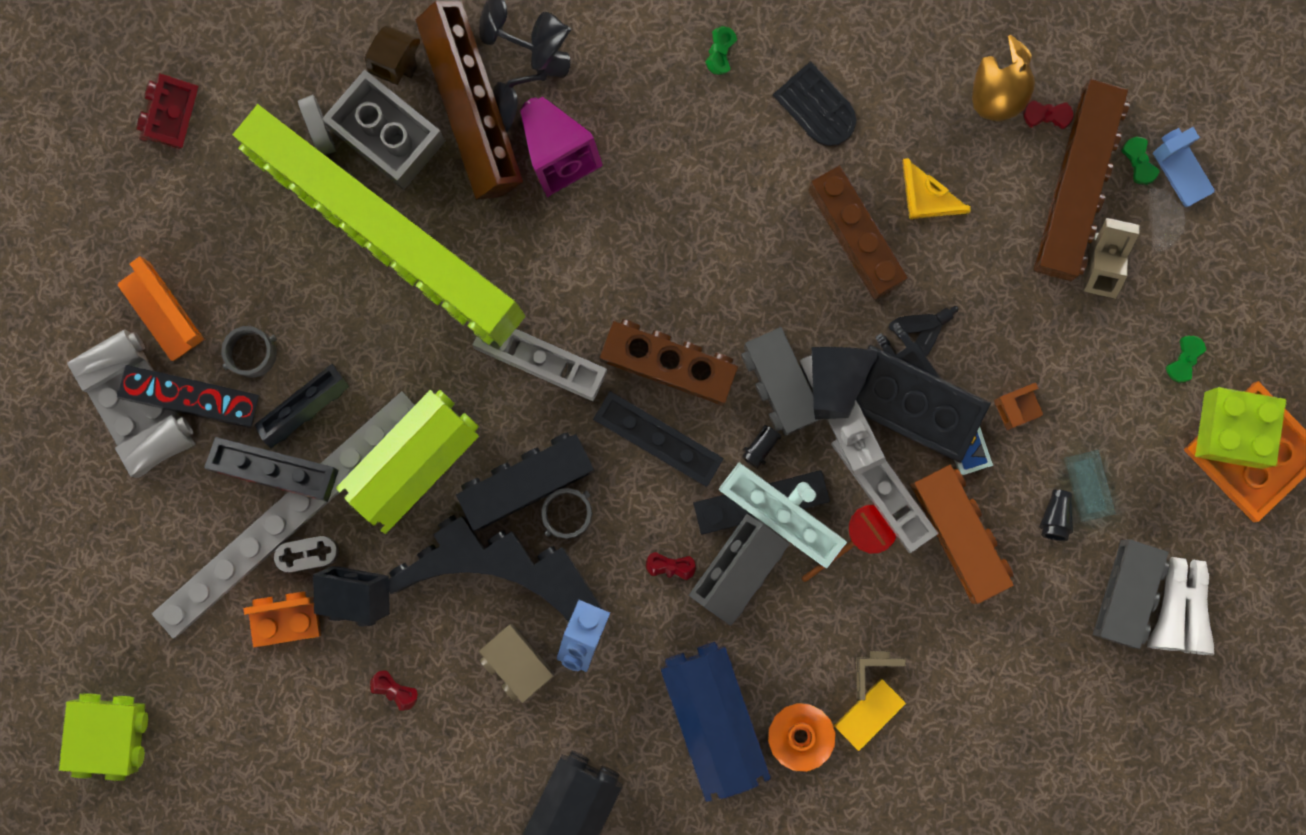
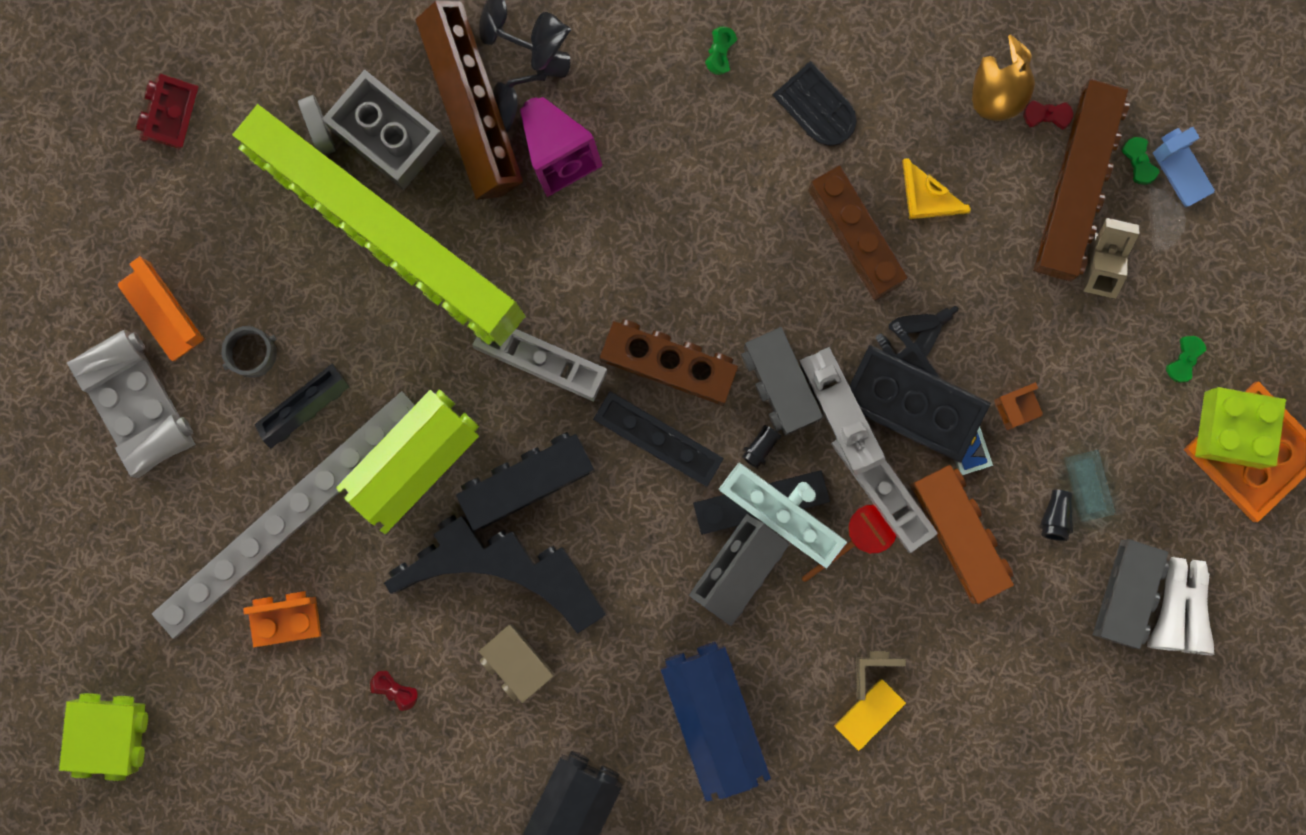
(188, 396): black tile -> none
(271, 469): black plate -> none
(305, 546): light grey beam -> none
(351, 595): black brick -> none
(392, 55): dark brown brick -> none
(548, 501): dark grey piece -> none
(582, 636): medium blue bracket -> none
(659, 564): dark red piece -> none
(811, 752): orange dish -> none
(838, 379): black slope -> none

